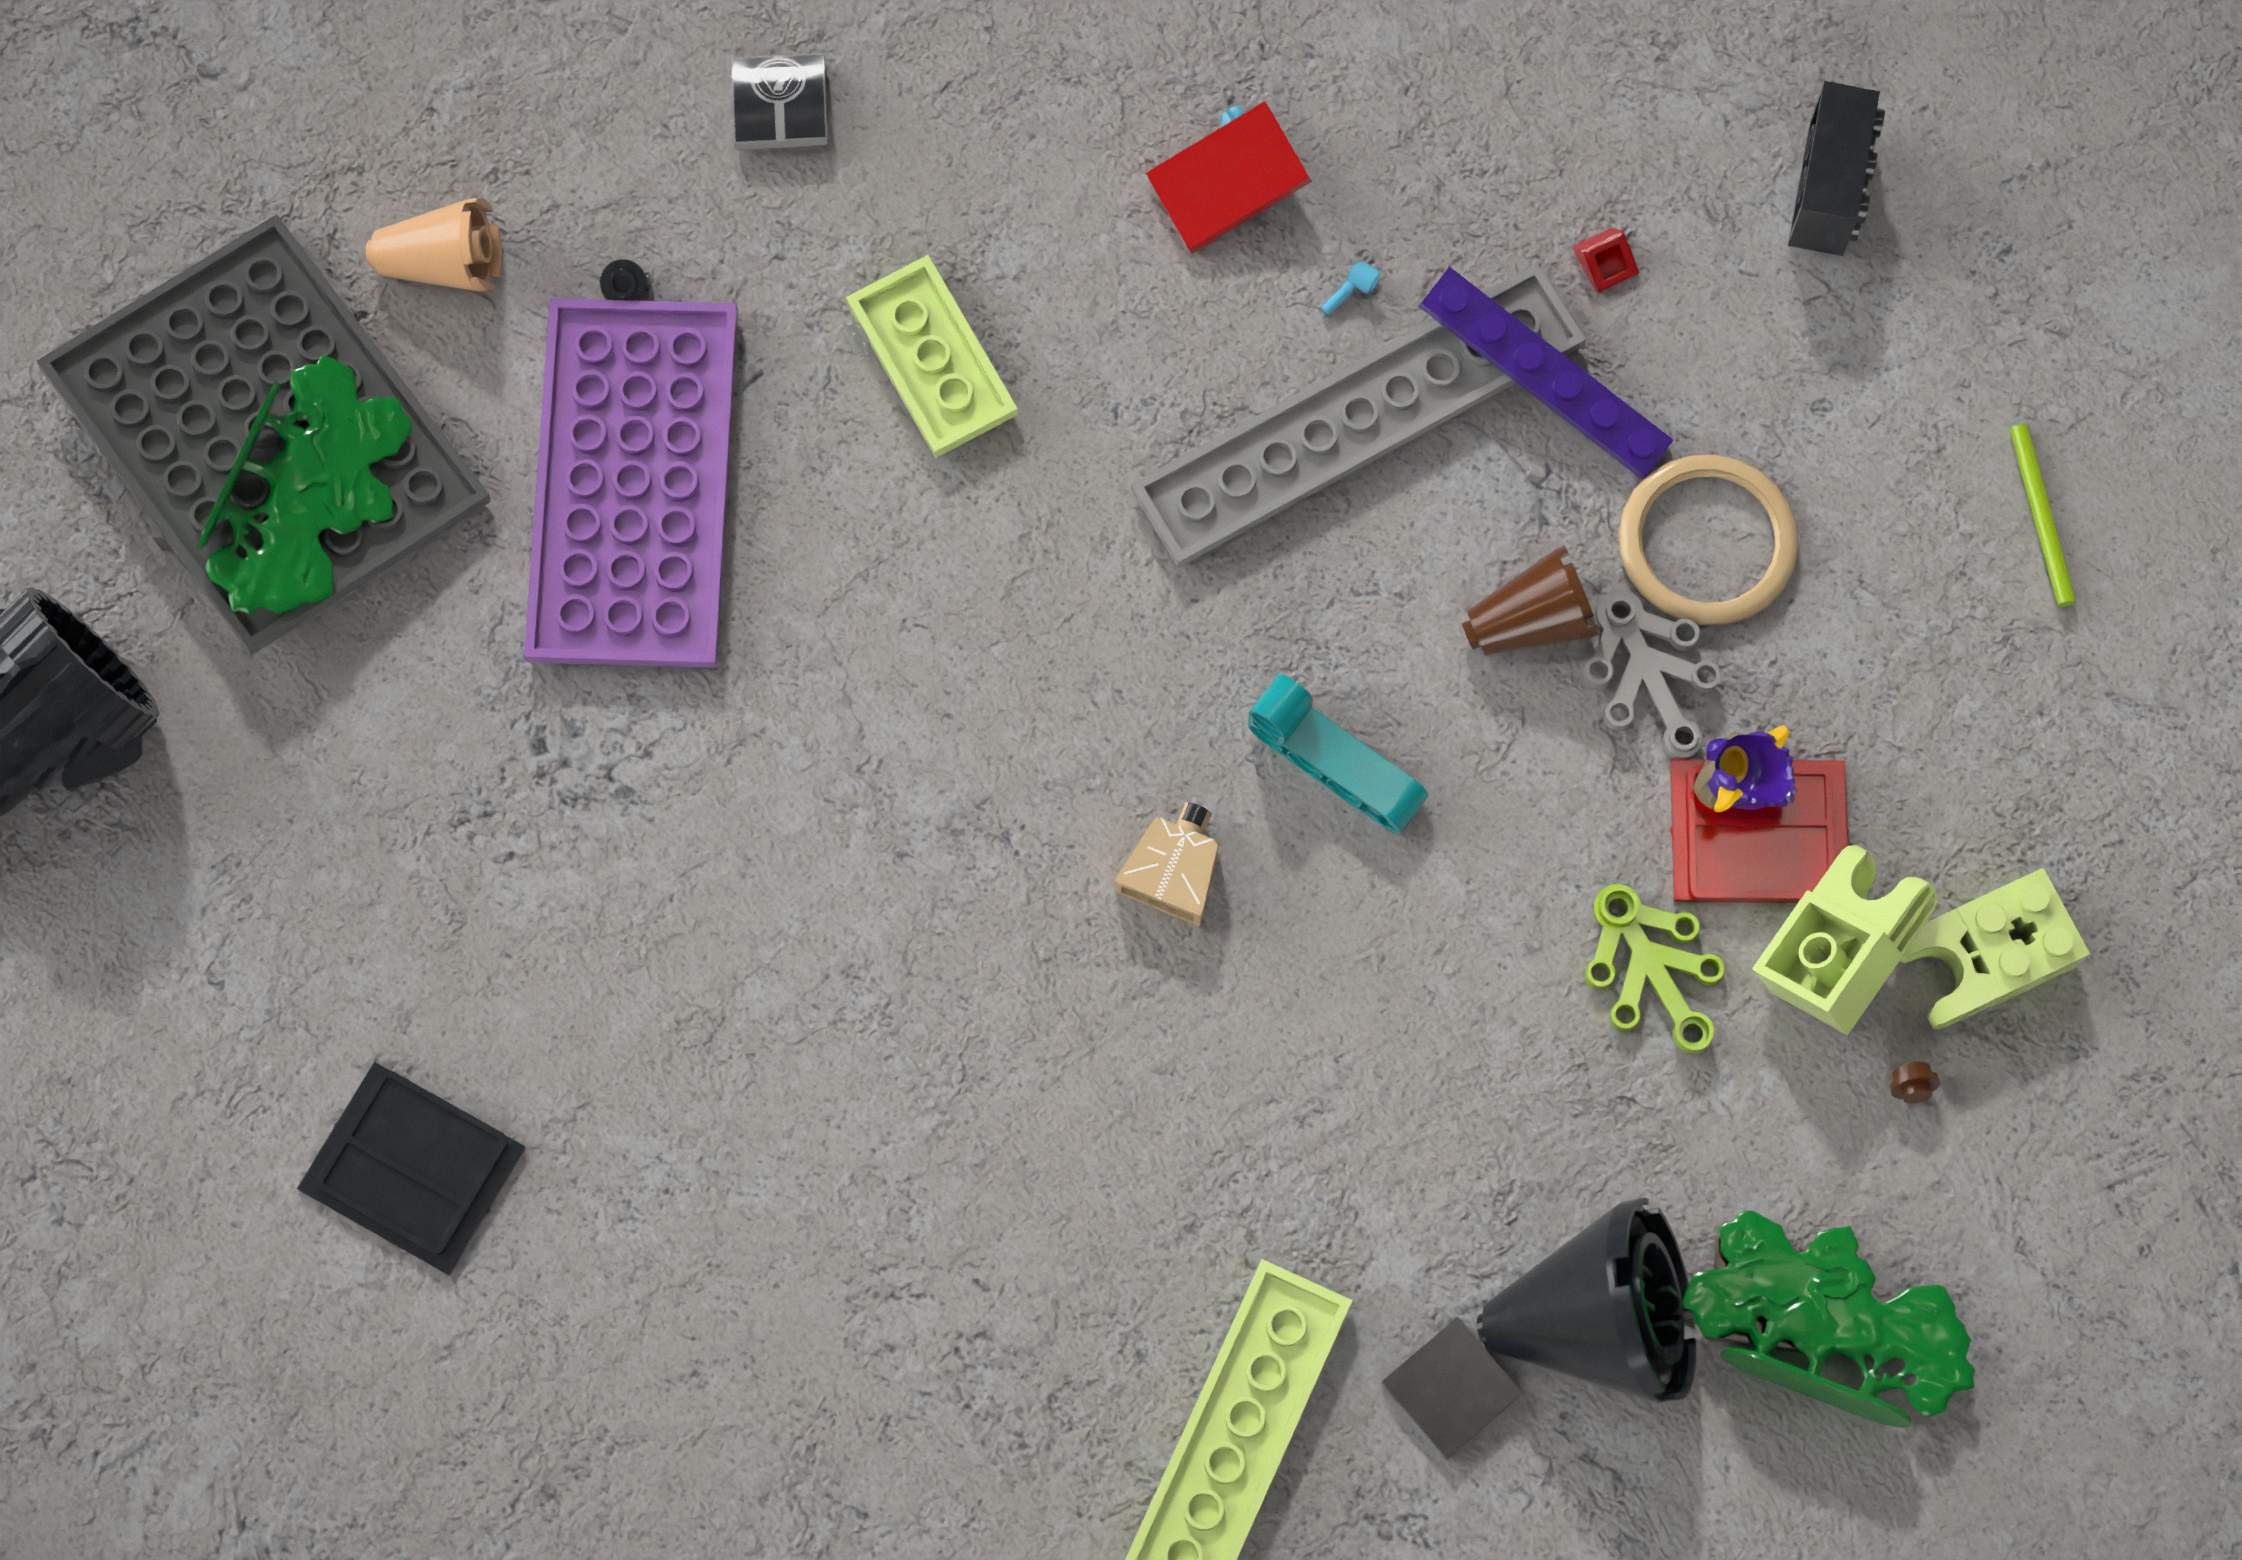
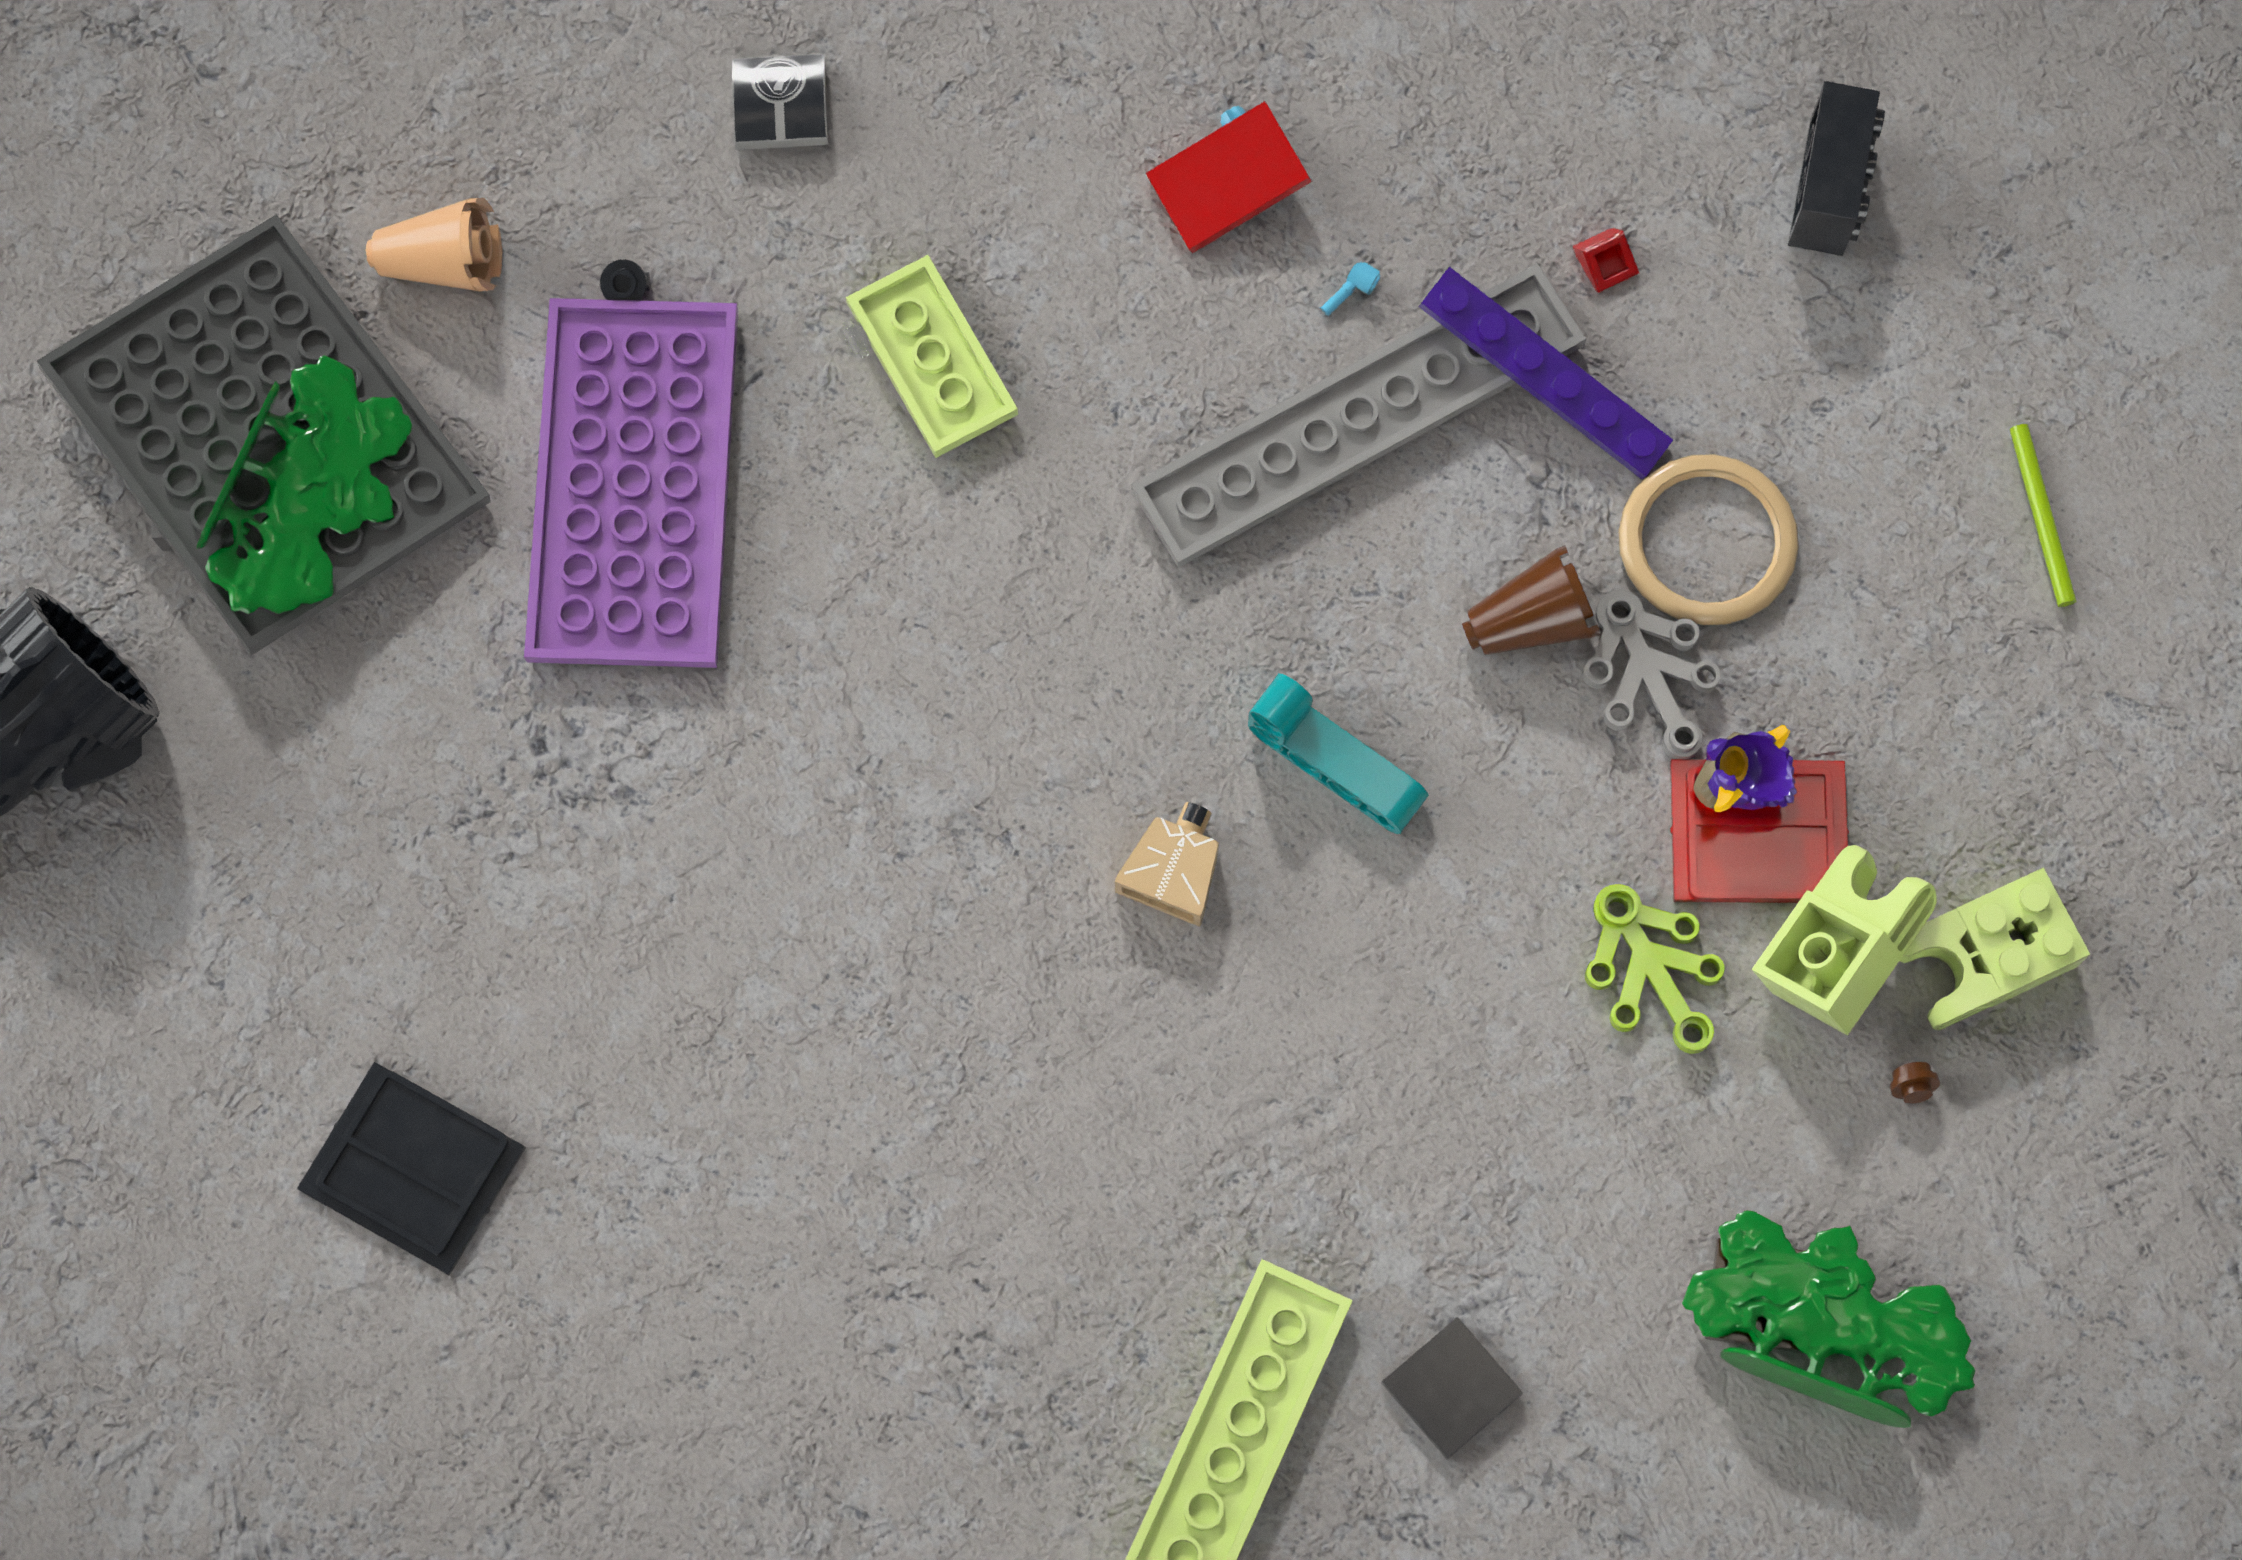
(1603, 1308): black cone -> none

